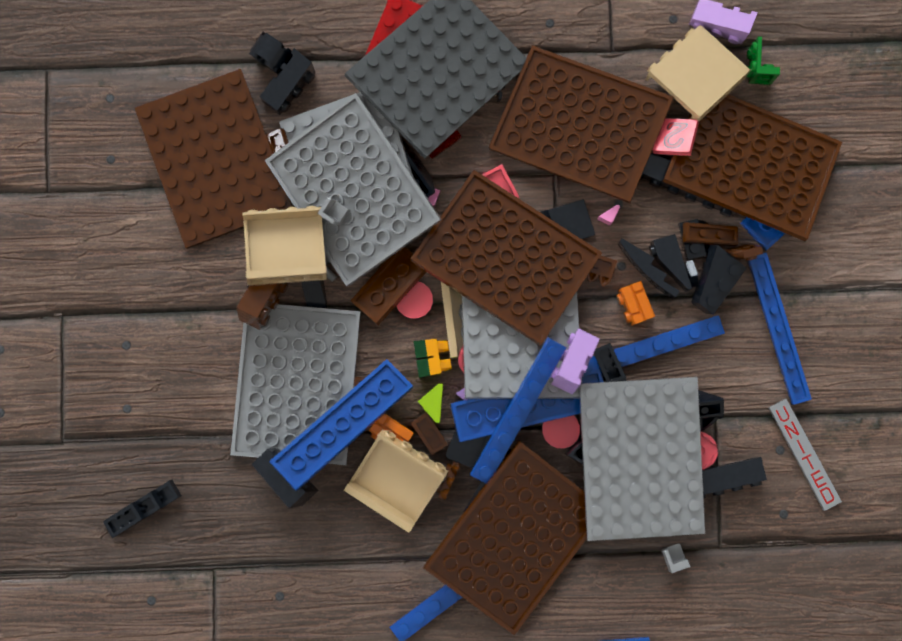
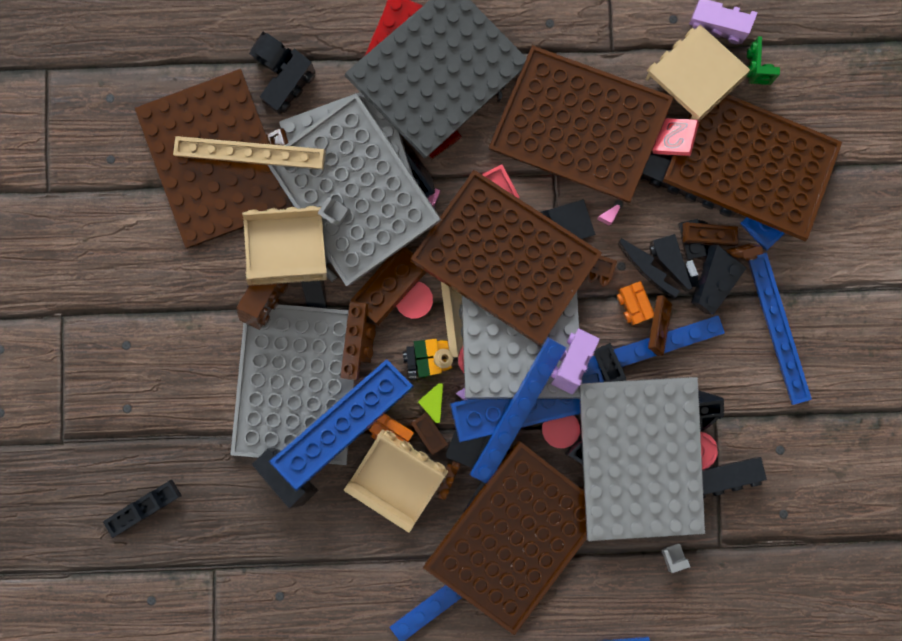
(249, 152): none -> tan plate
(358, 341): none -> reddish brown bracket
(409, 357): none -> black plate
(438, 358): none -> tan plate
(660, 325): none -> reddish brown tile
(804, 454): light grey tile -> none

